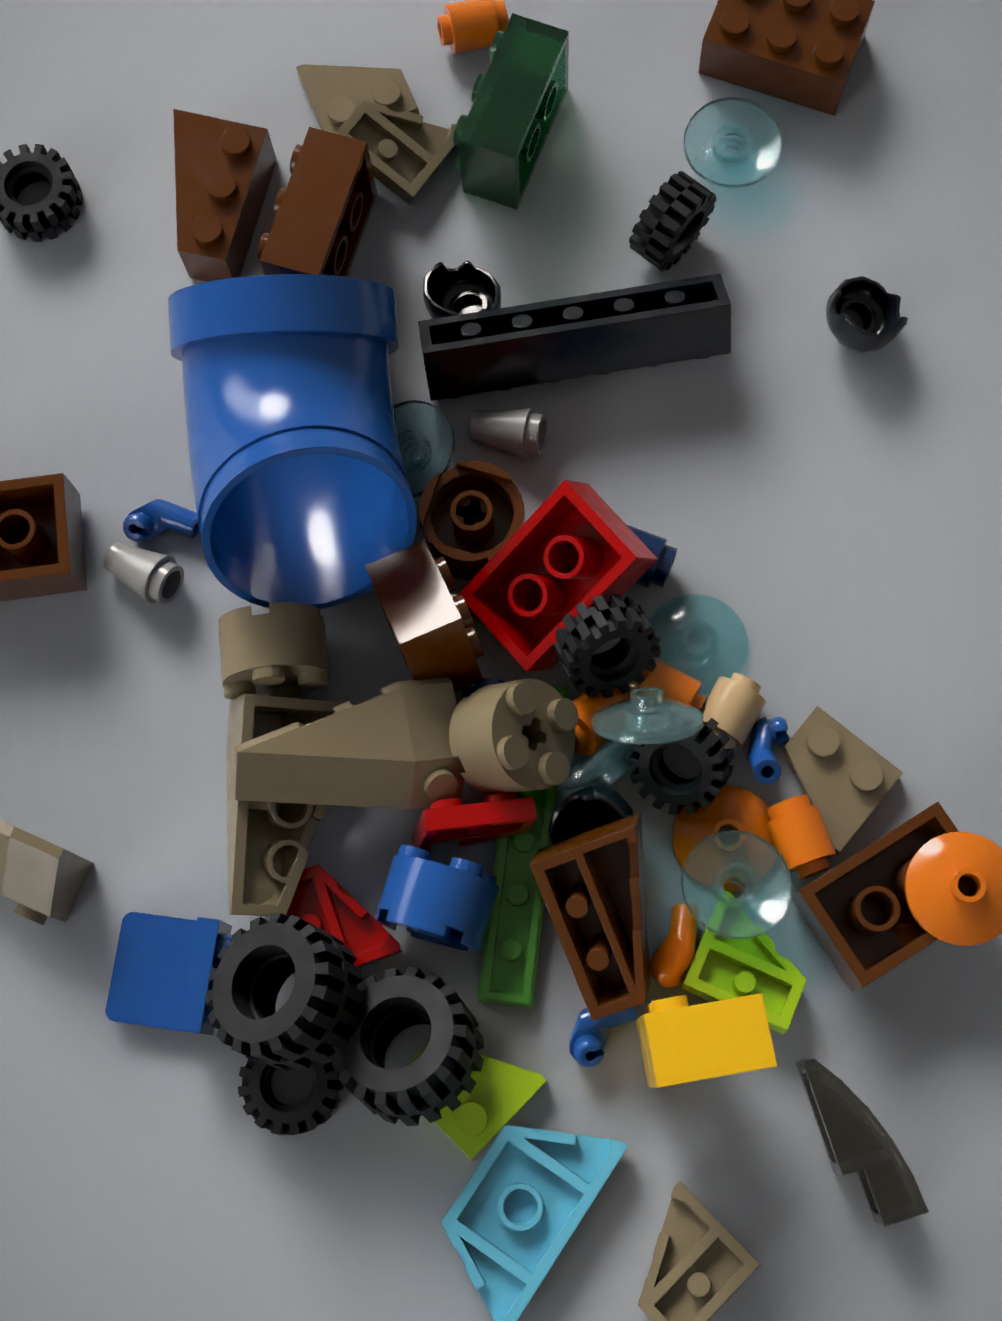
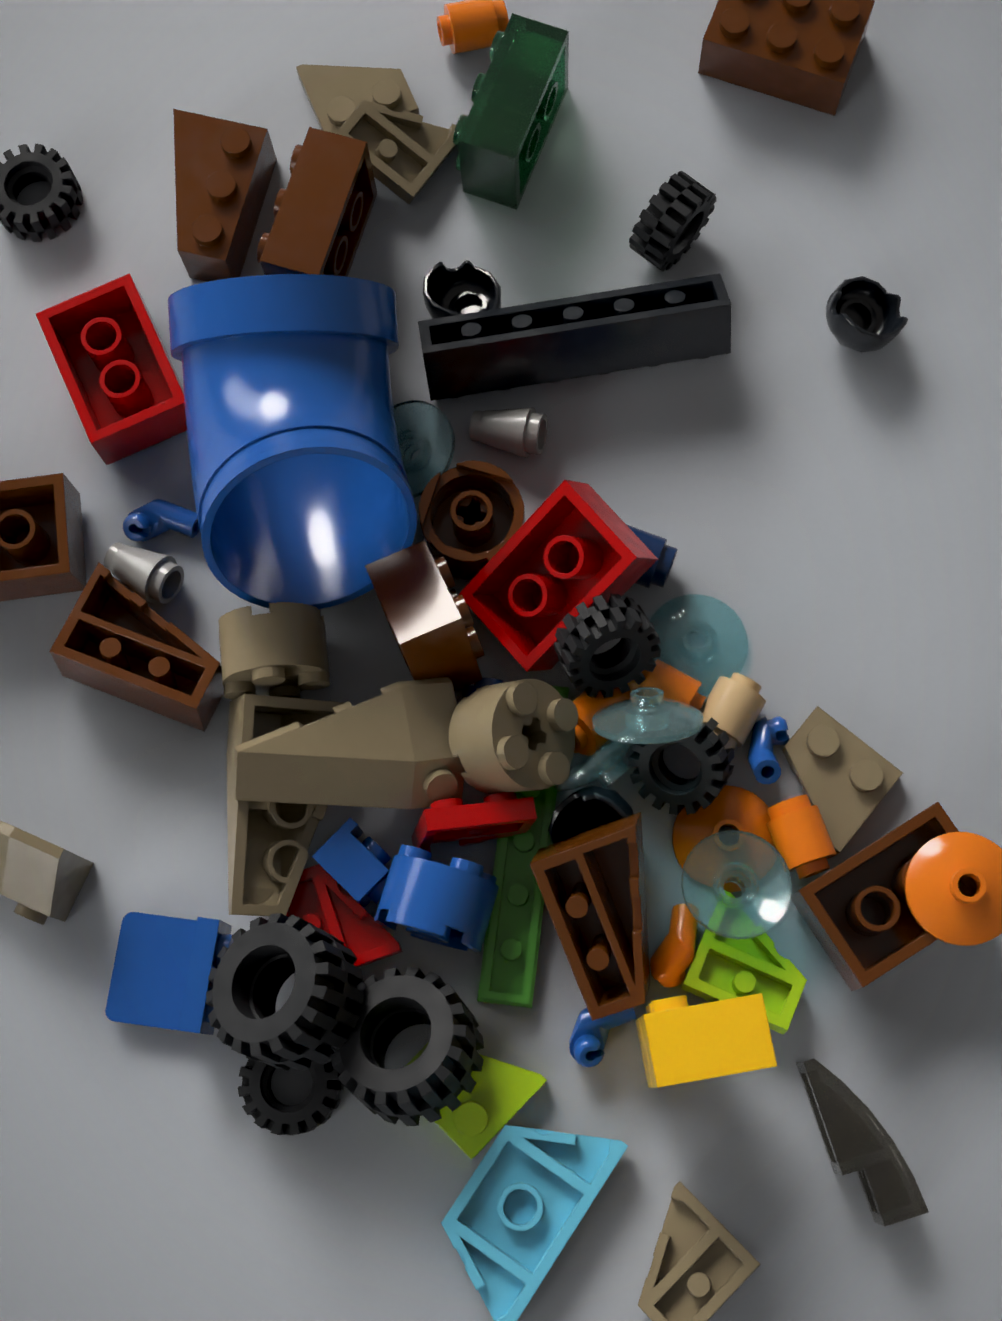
(115, 369): none -> red brick
(136, 655): none -> reddish brown wedge
(355, 864): none -> blue brick
(736, 125): clear light blue dish -> none

